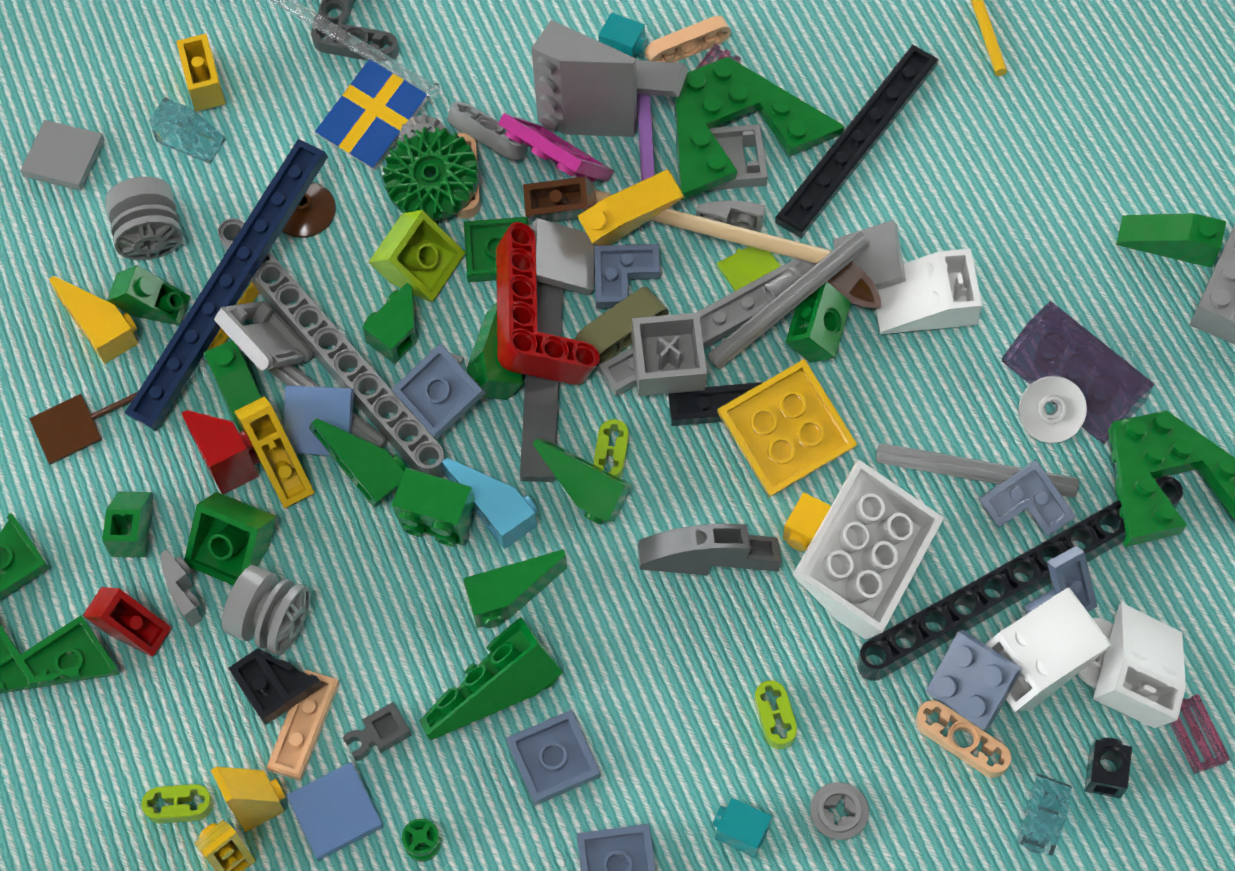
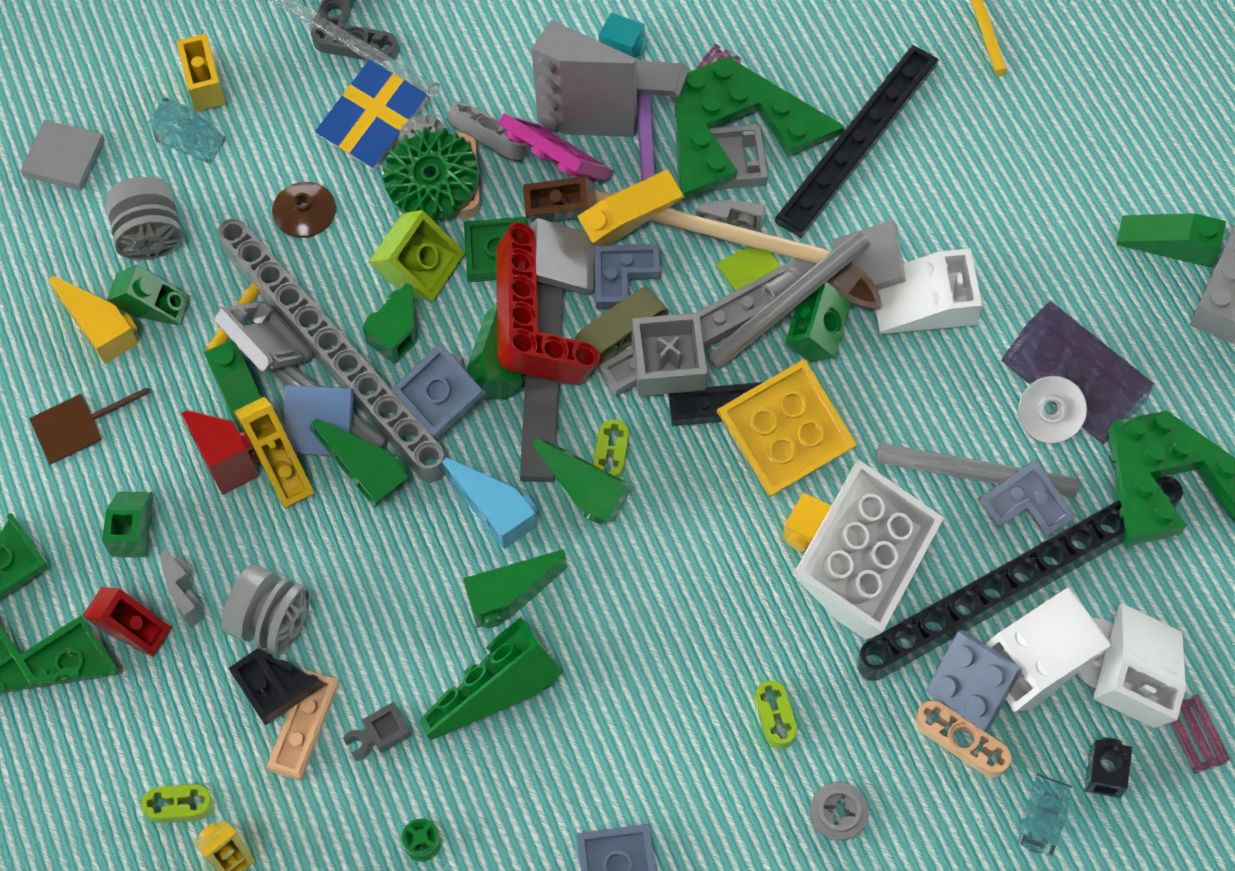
(226, 284): dark blue plate -> none
(227, 537): green slope -> none
(249, 795): yellow slope -> none
(334, 811): medium blue tile -> none
(434, 507): green slope -> none
(553, 757): sand blue plate -> none
(688, 40): light nougat beam -> none
(701, 546): dark grey slope -> none
(741, 827): teal brick -> none
(1068, 571): sand blue plate -> none

